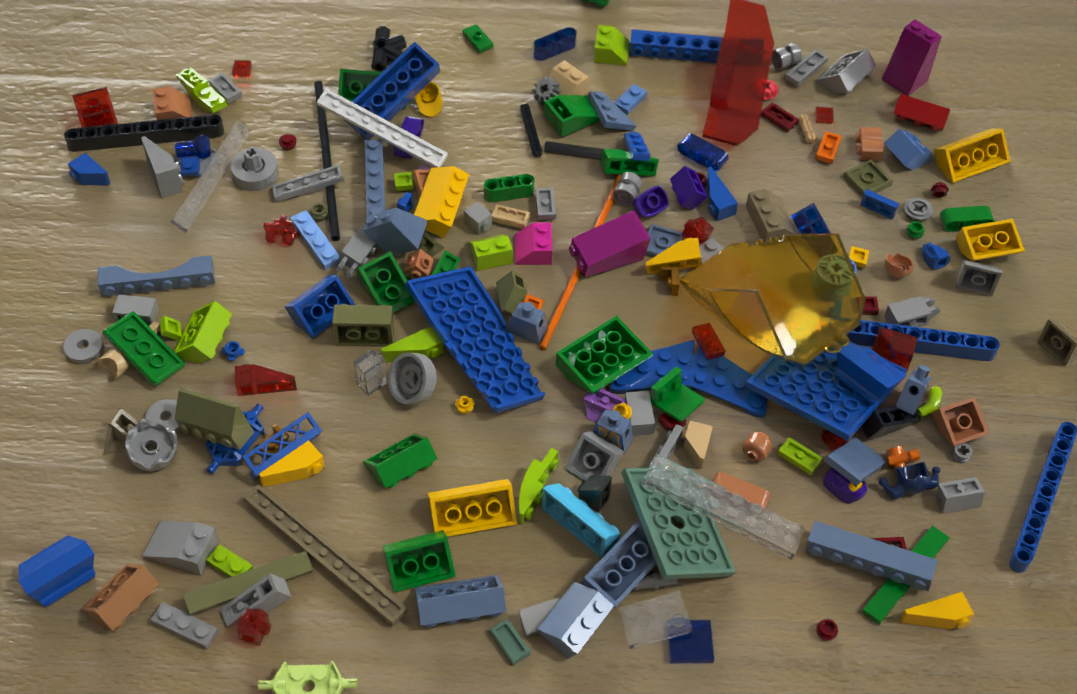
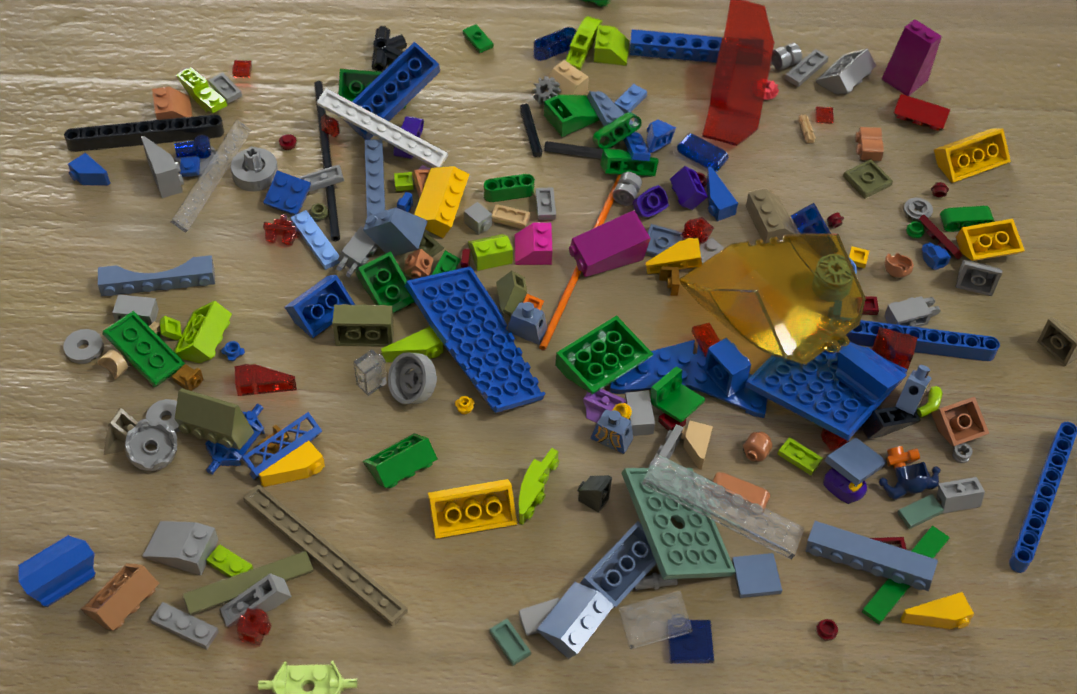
(95, 108): clear red brick -> none
(188, 377): none -> pearl gold bracket
(287, 193): none -> blue plate
(330, 125): none -> clear red plate
(419, 561): green slope -> none
(429, 100): yellow cap -> none
(460, 600): sand blue slope -> none
(466, 258): none -> dark red tile
(579, 519): medium azure slope -> none
(583, 42): none -> lime slope
(593, 456): light grey slope -> none
(625, 130): none -> green beam
(659, 135): none -> blue slope
(727, 367): none -> blue brick
(756, 575): none -> sand blue tile
(779, 118): dark red tile -> none
(828, 147): orange plate -> none
(835, 220): none -> dark red plate
(879, 204): blue plate -> none
(909, 149): medium blue slope -> none
(920, 511): none -> sand green tile
(944, 242): none -> dark red plate

